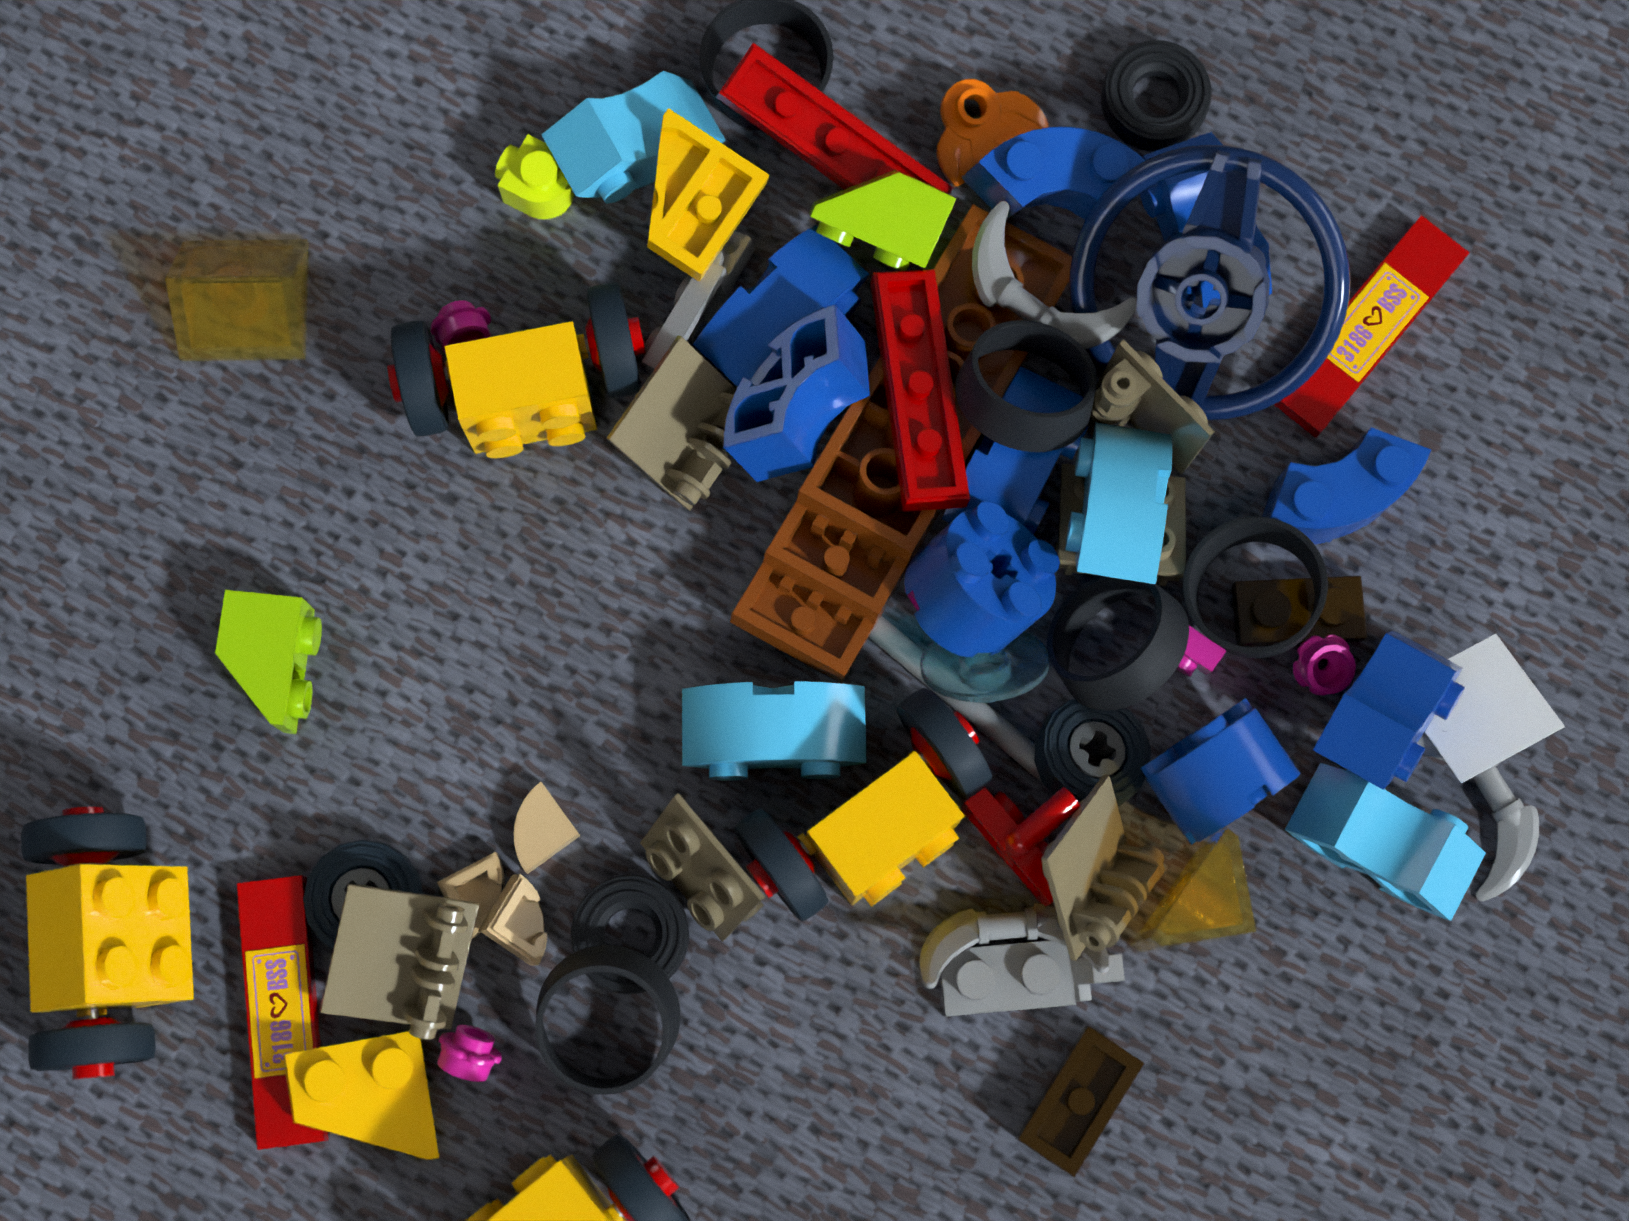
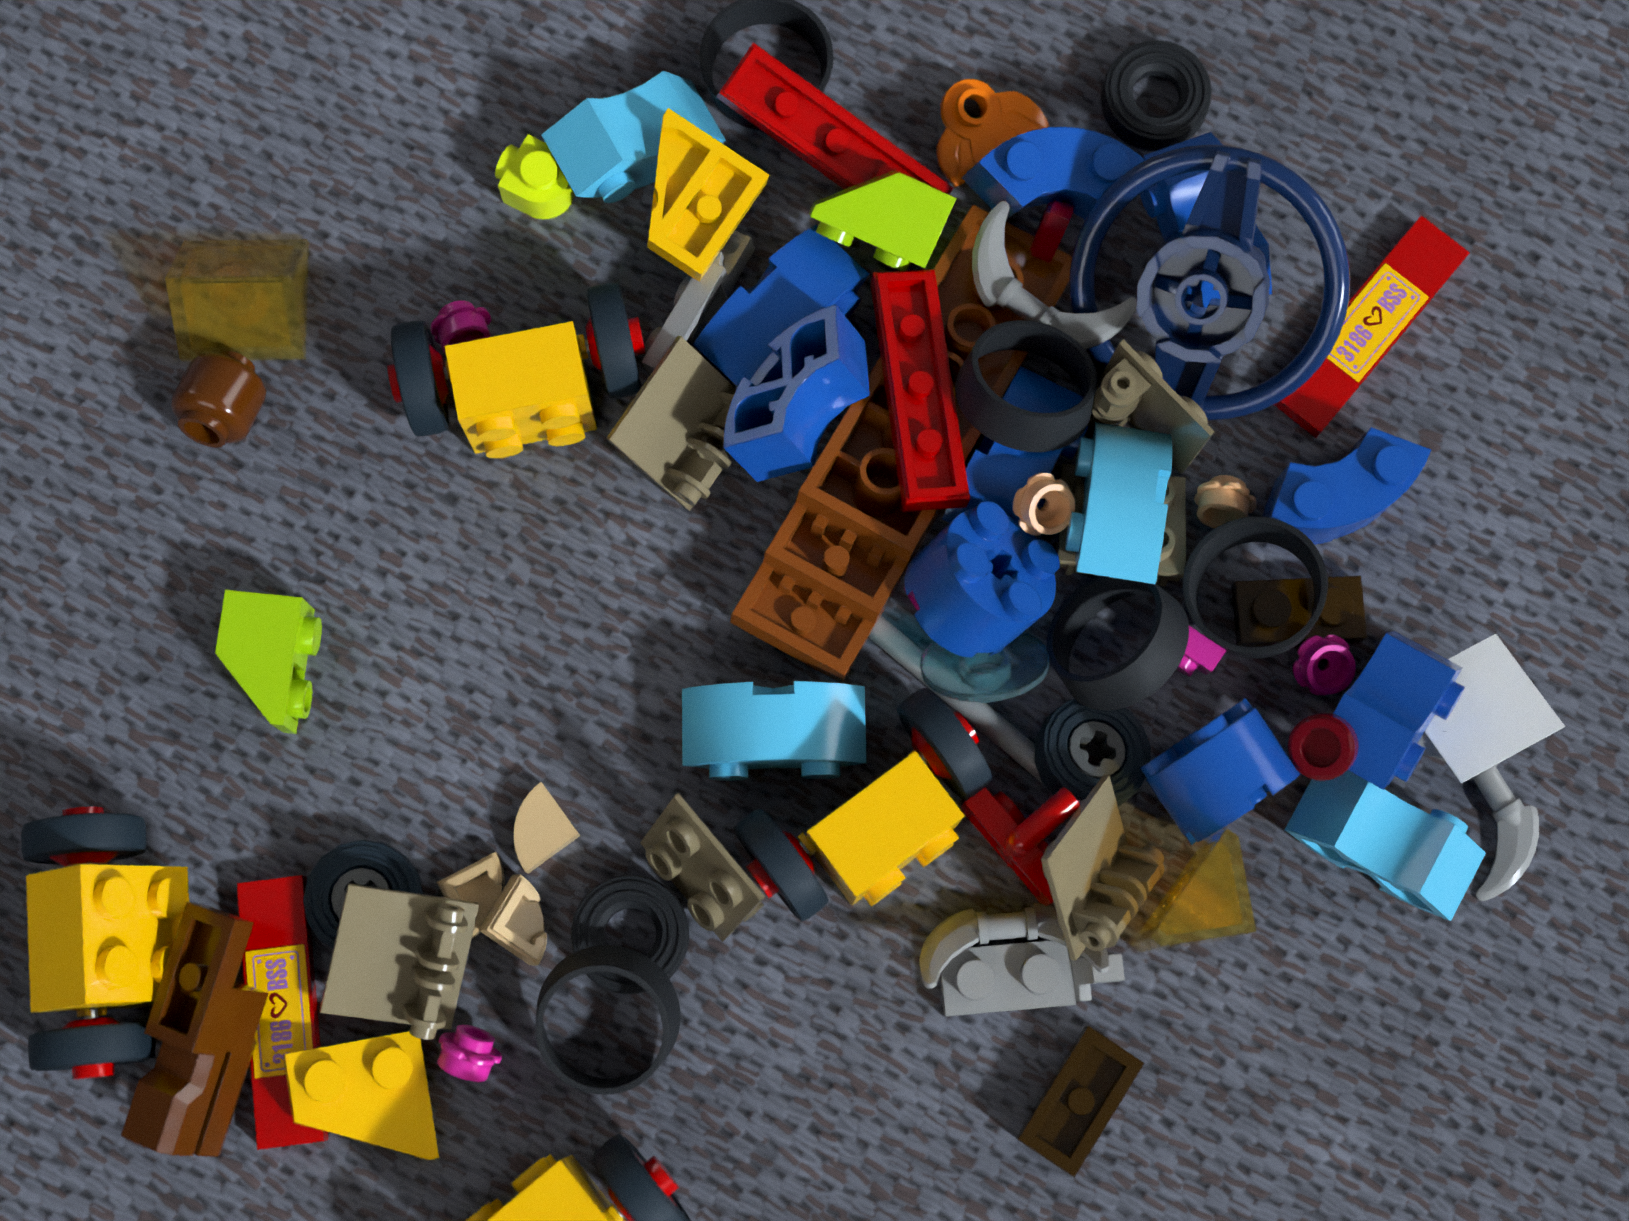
(206, 1037): none -> reddish brown plate
(218, 398): none -> reddish brown head
(1051, 229): none -> dark red tile
(1056, 510): none -> light nougat plate
(1223, 500): none -> light nougat plate
(1323, 746): none -> dark red tile

